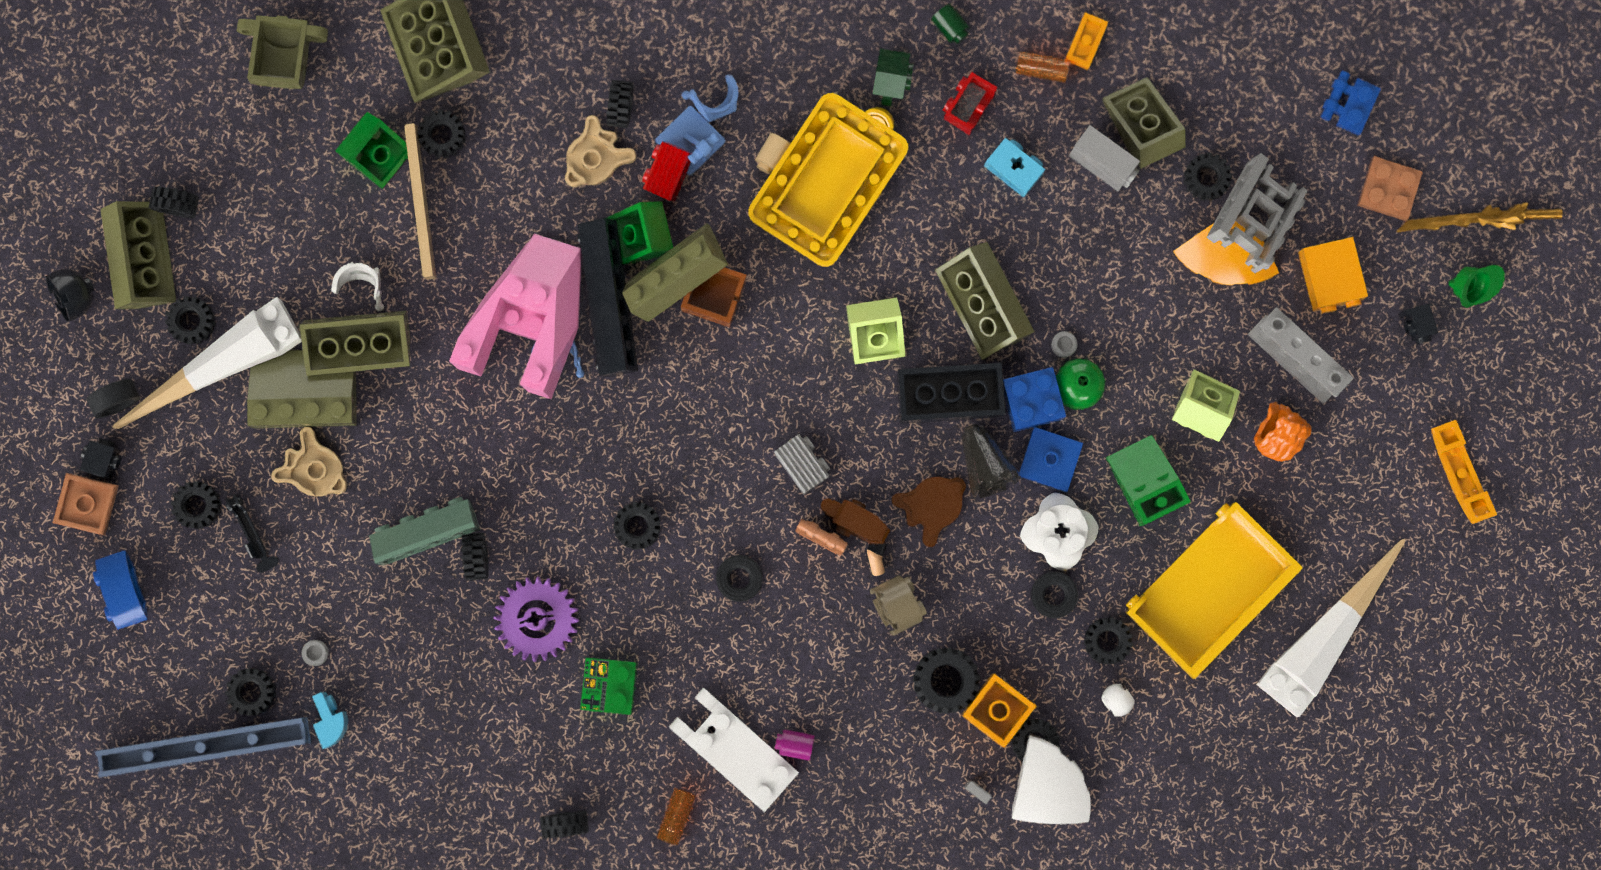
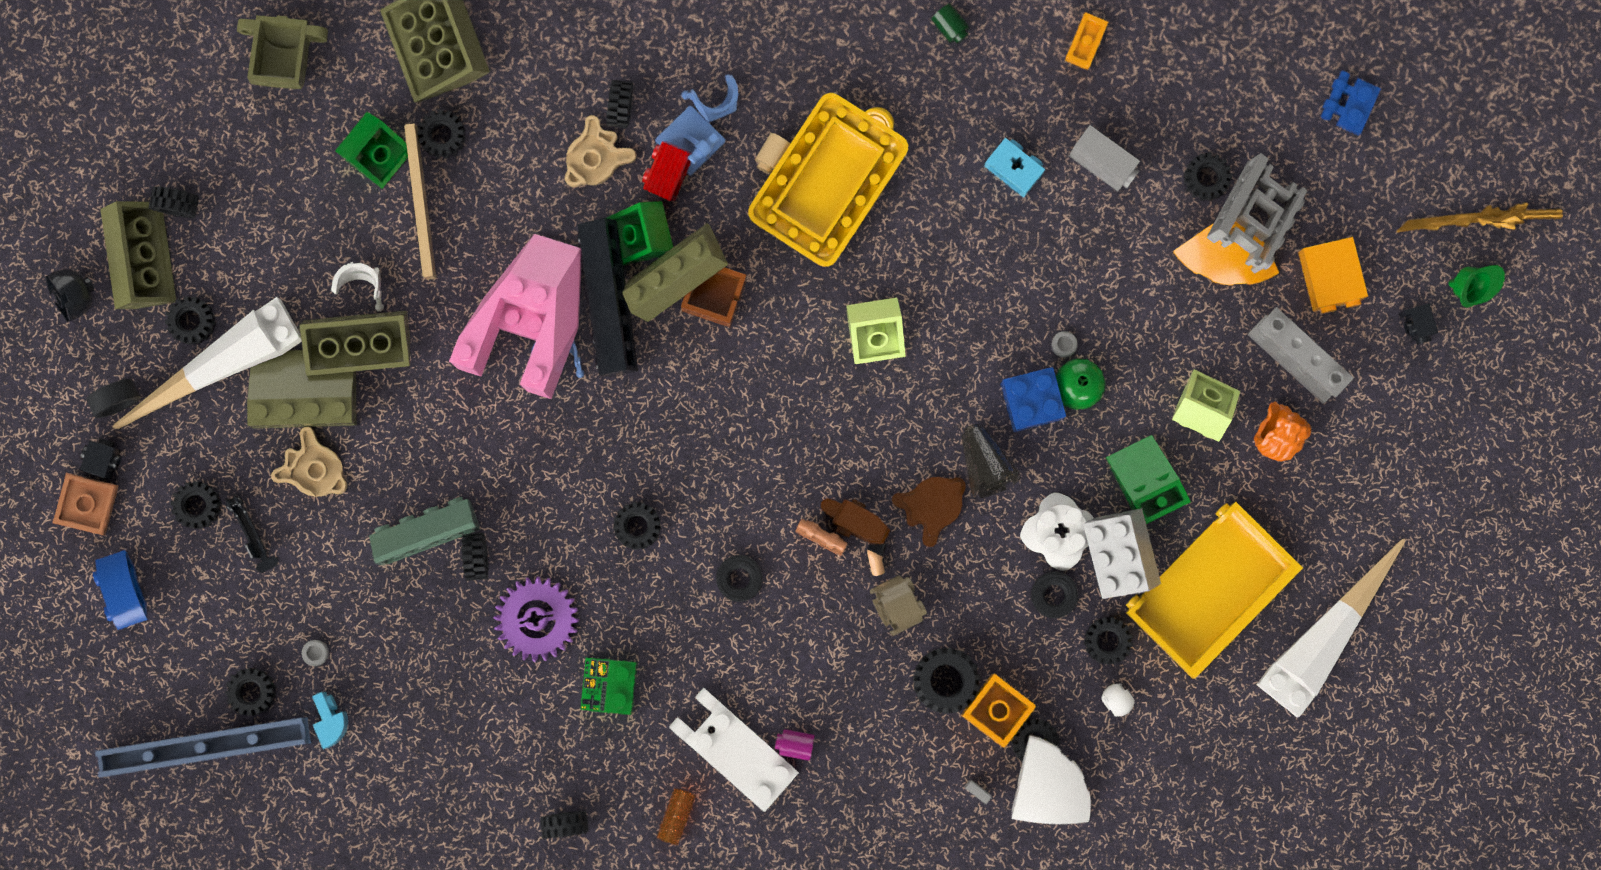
(802, 464): light grey brick -> none
(892, 75): dark green brick -> none
(950, 393): black brick -> none
(969, 103): red window -> none
(984, 300): olive slope -> none
(1042, 67): clear orange axle -> none
(1050, 459): blue plate -> none
(1122, 553): none -> brick
(1145, 122): olive slope -> none
(1390, 188): nougat plate -> none
(1461, 473): light orange slope -> none

